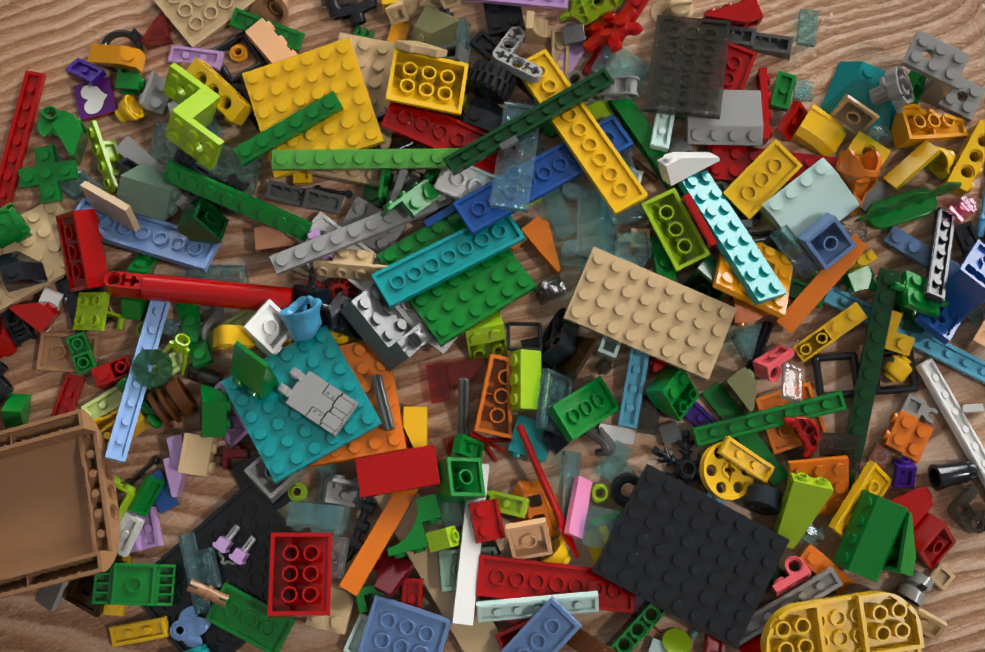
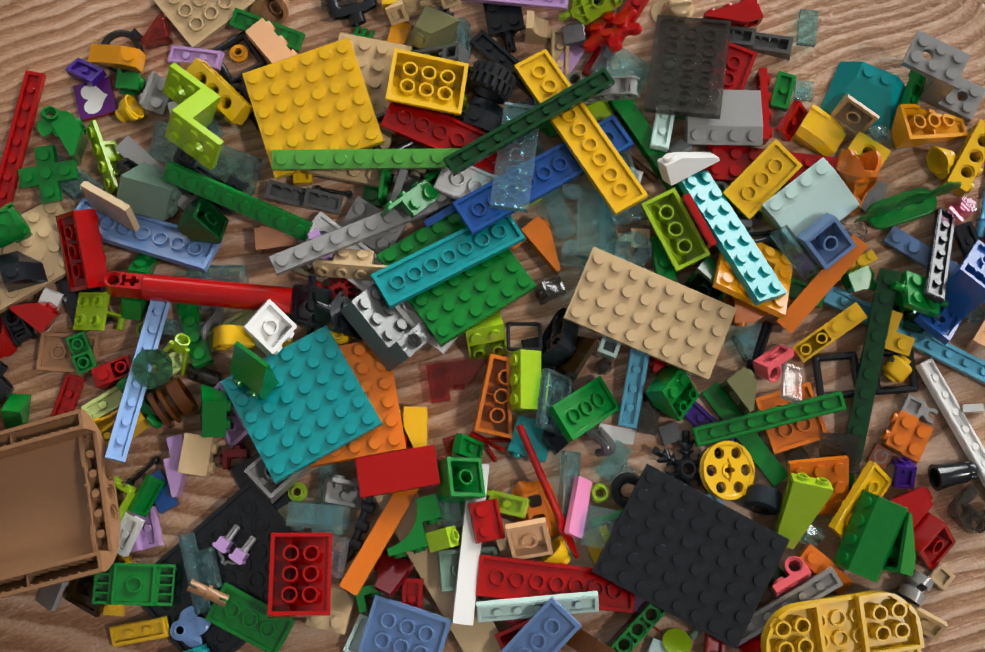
(288, 128): green plate -> none
(300, 321): dark azure piece -> none
(319, 401): light grey tile -> none
(383, 403): dark grey axle -> none
(420, 48): tan tile -> none
(463, 405): dark grey axle -> none
(508, 54): light grey beam -> none
(508, 147): dark grey tile -> none
(746, 459): yellow tile -> none
(806, 431): red piece -> none
(893, 88): light grey piece -> none
(911, 165): yellow tile -> none

